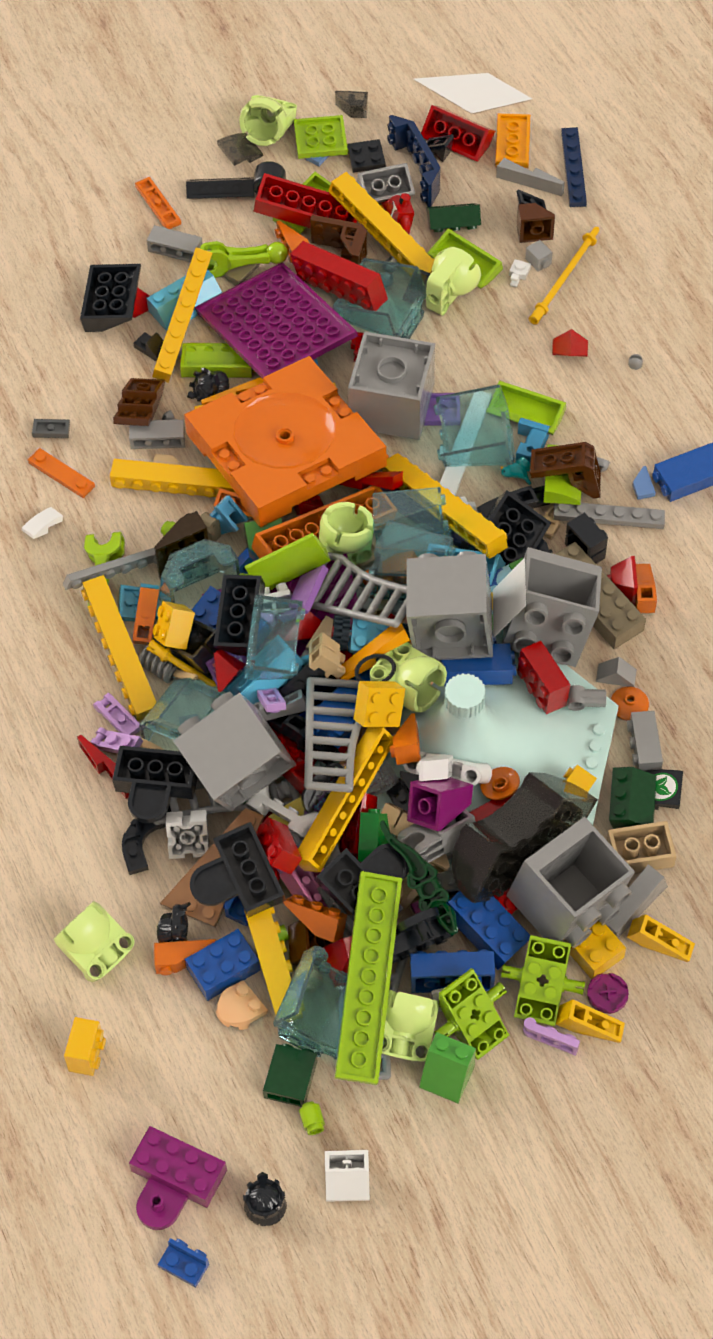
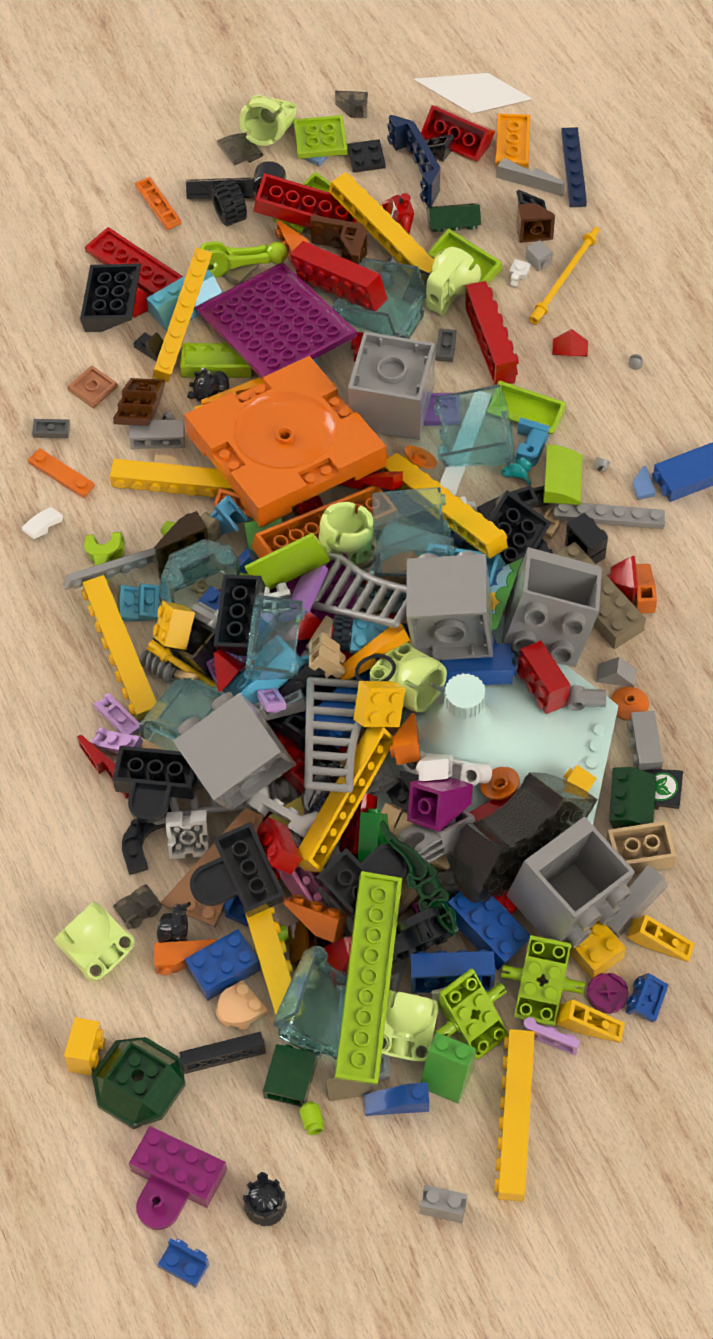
(92, 386): none -> nougat tile
(115, 249): none -> red plate
(137, 907): none -> clear smoke brick
(143, 1100): none -> dark green piece
(145, 616): orange slope -> none
(173, 243): light grey brick -> none
(201, 583): none -> tan plate
(205, 614): none -> light grey piece
(222, 1052): none -> black fence
(229, 202): none -> black tyre
(344, 1089): none -> dark tan slope
(347, 1175): white slope -> none
(387, 182): light grey slope -> none
(398, 1100): none -> blue slope
(420, 457): none -> orange dish
(443, 1204): none -> light grey brick
(445, 345): none -> dark grey plate
(491, 333): none -> red brick
(509, 597): white sticker -> none
(516, 1115): none -> yellow brick
(569, 460): reddish brown bracket -> none
(647, 997): none -> blue bracket

